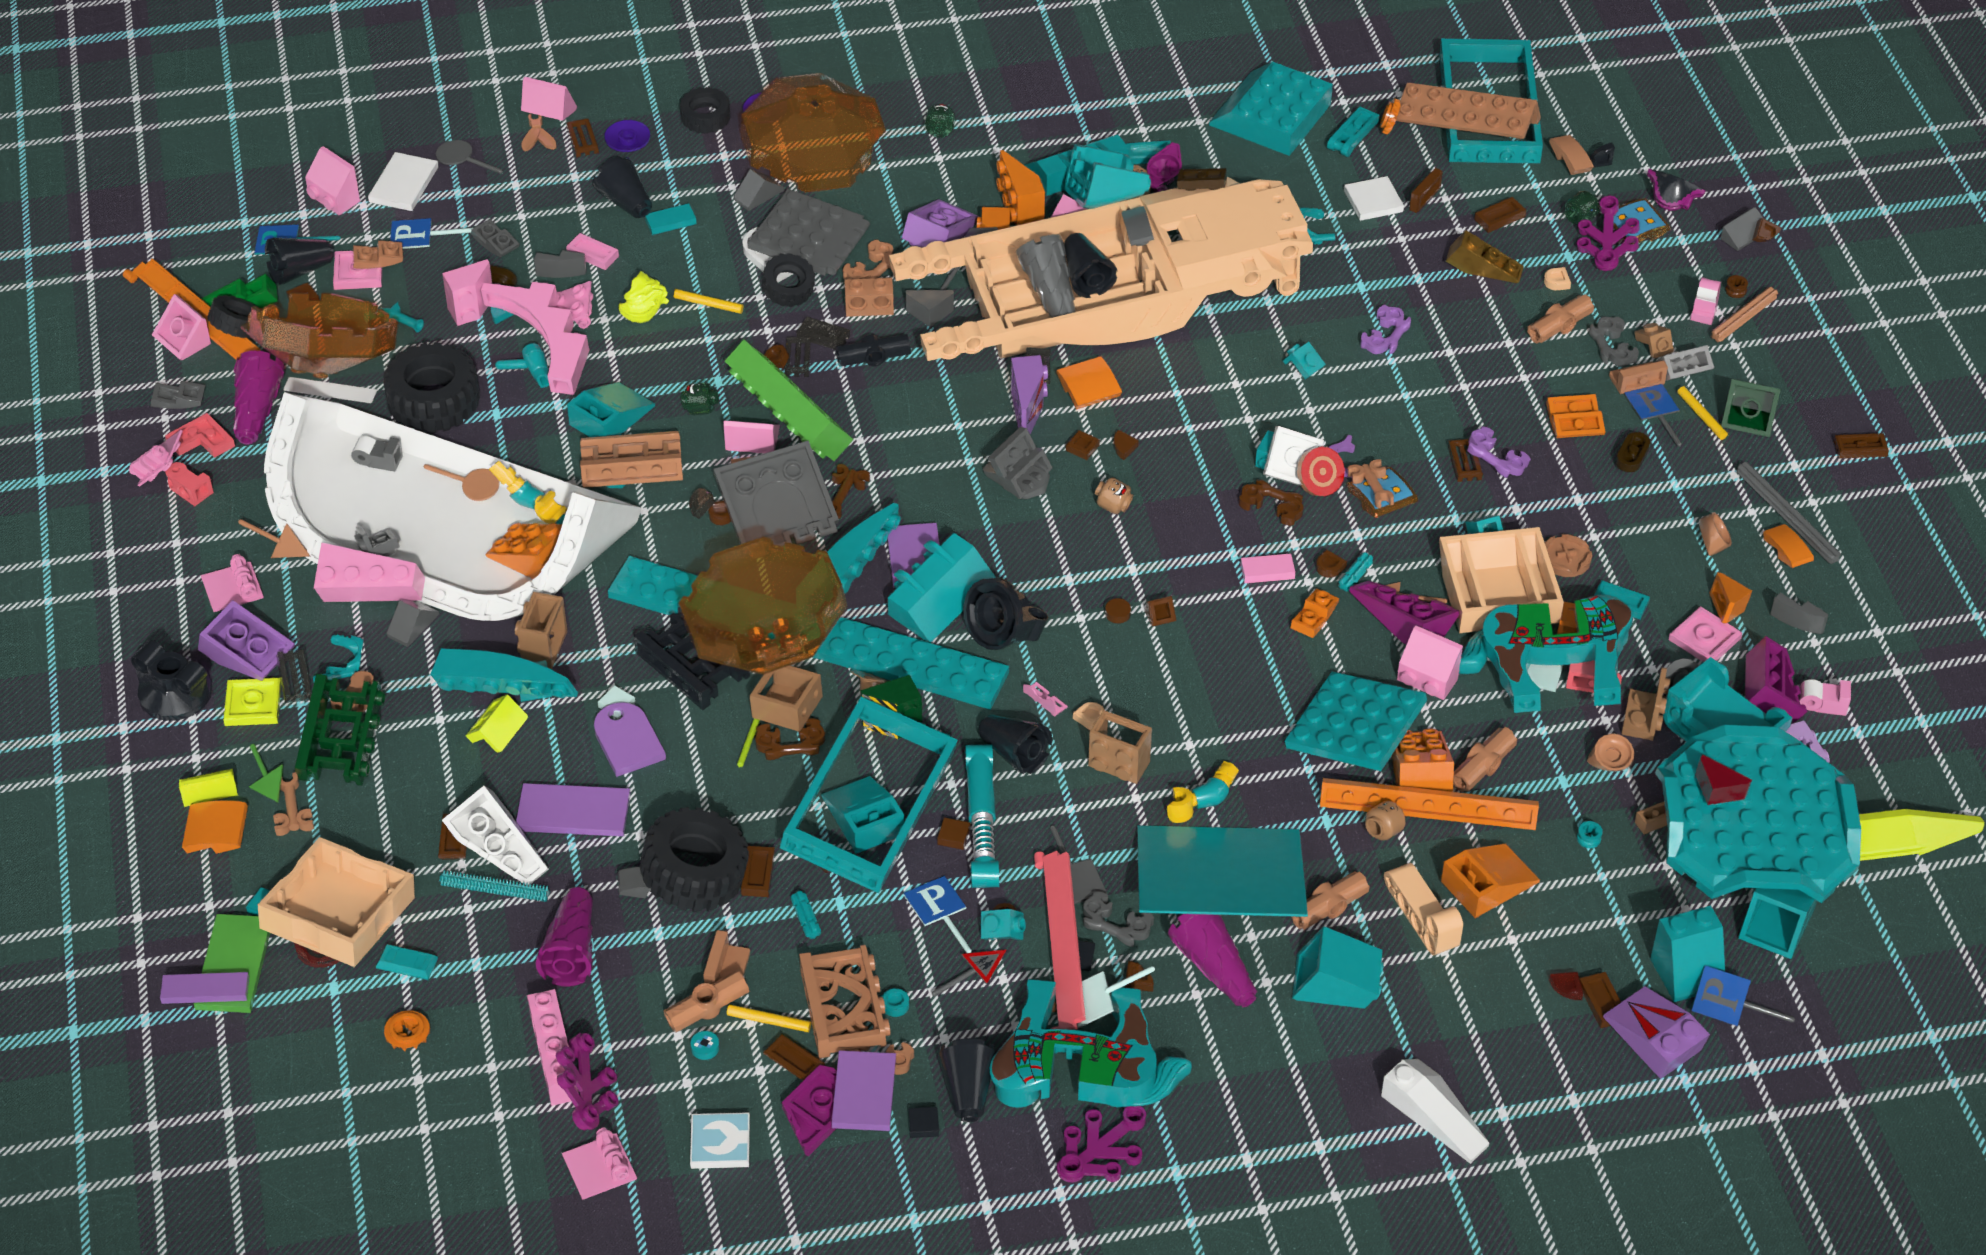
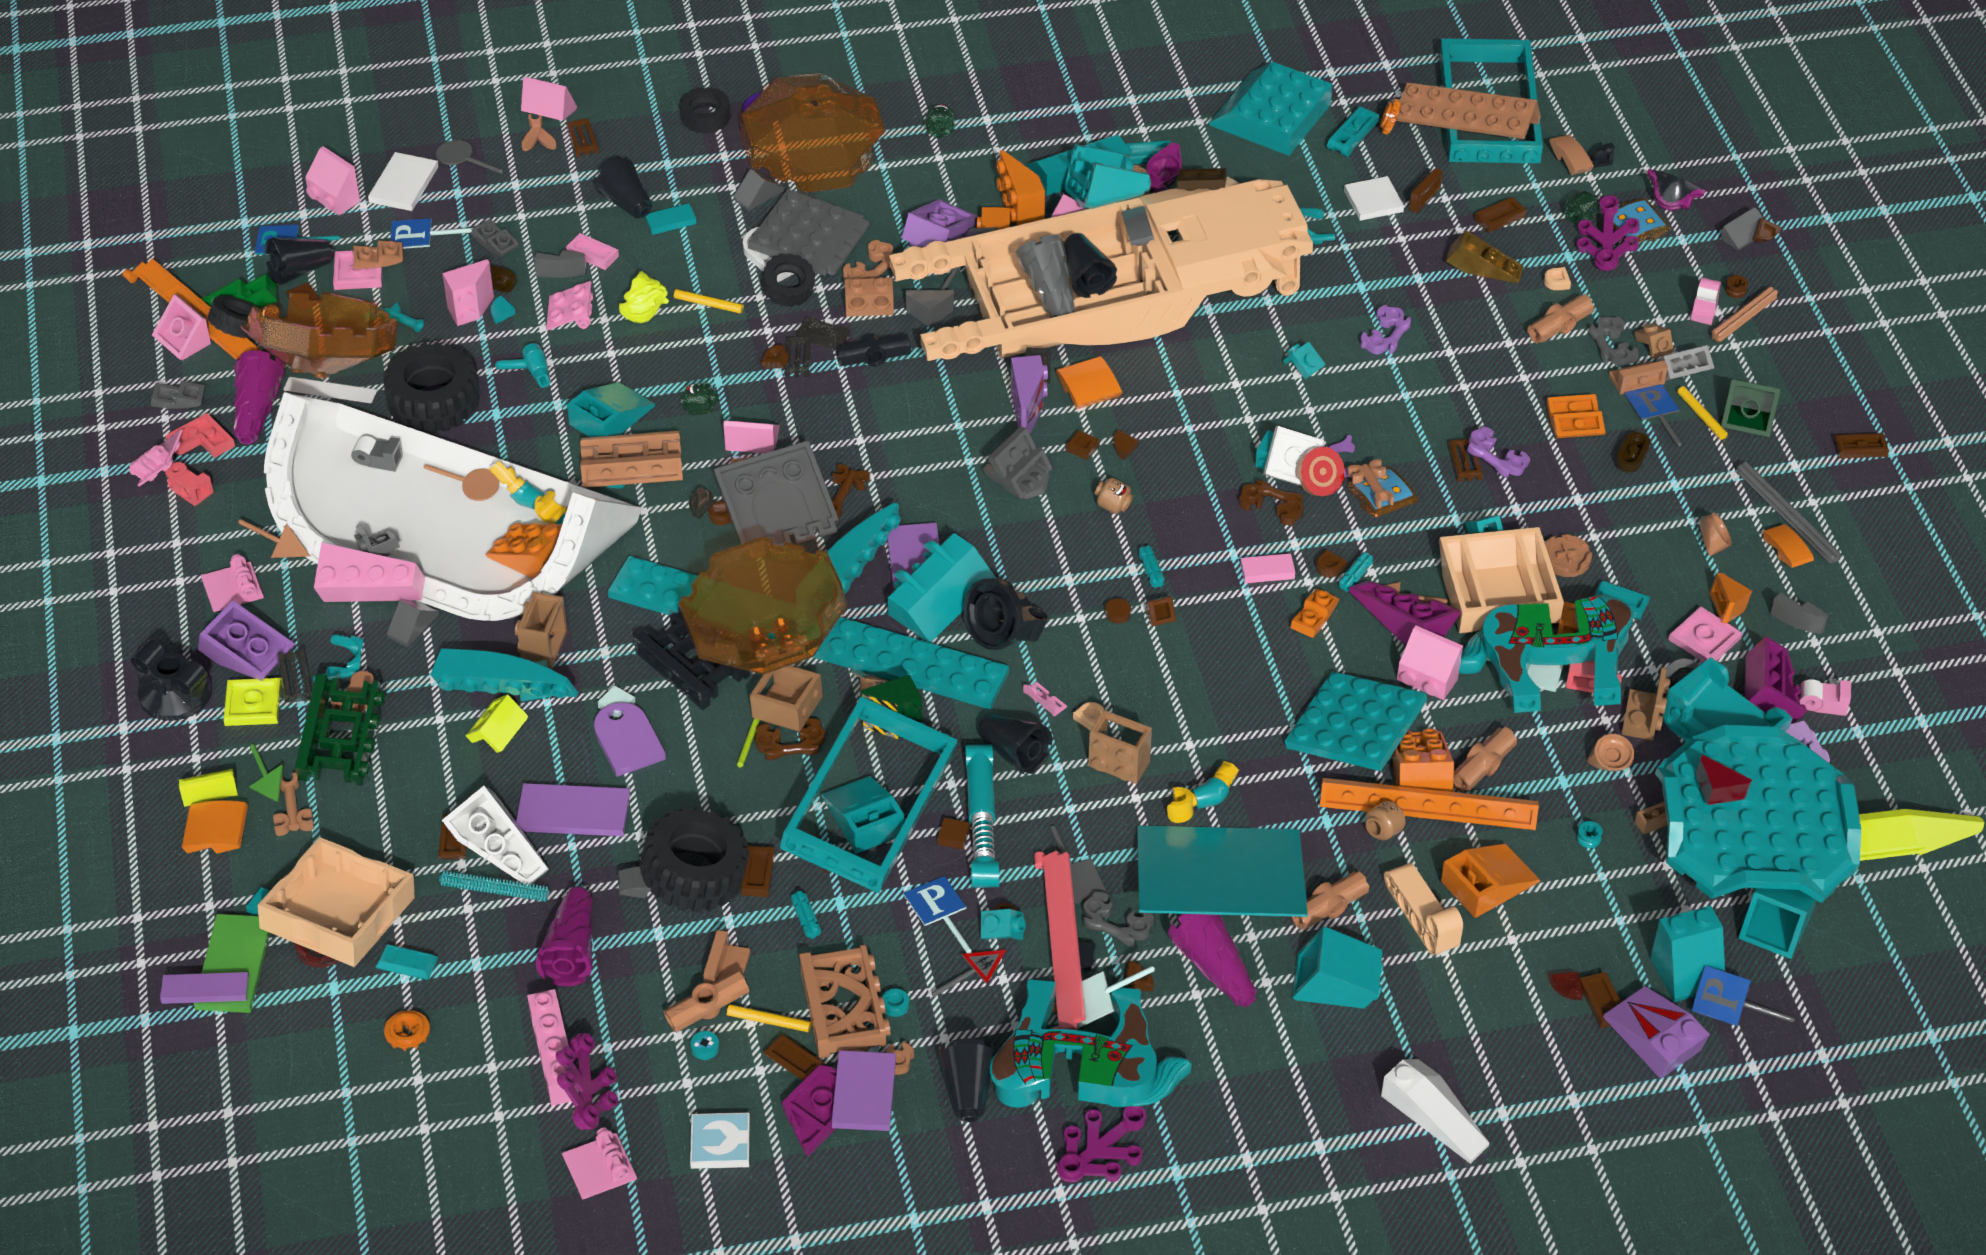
(554, 324): bright pink arch -> none
(627, 136): dark purple dish -> none
(787, 401): bright green brick -> none
(923, 1122): black tile -> none
(1151, 566): none -> teal axle

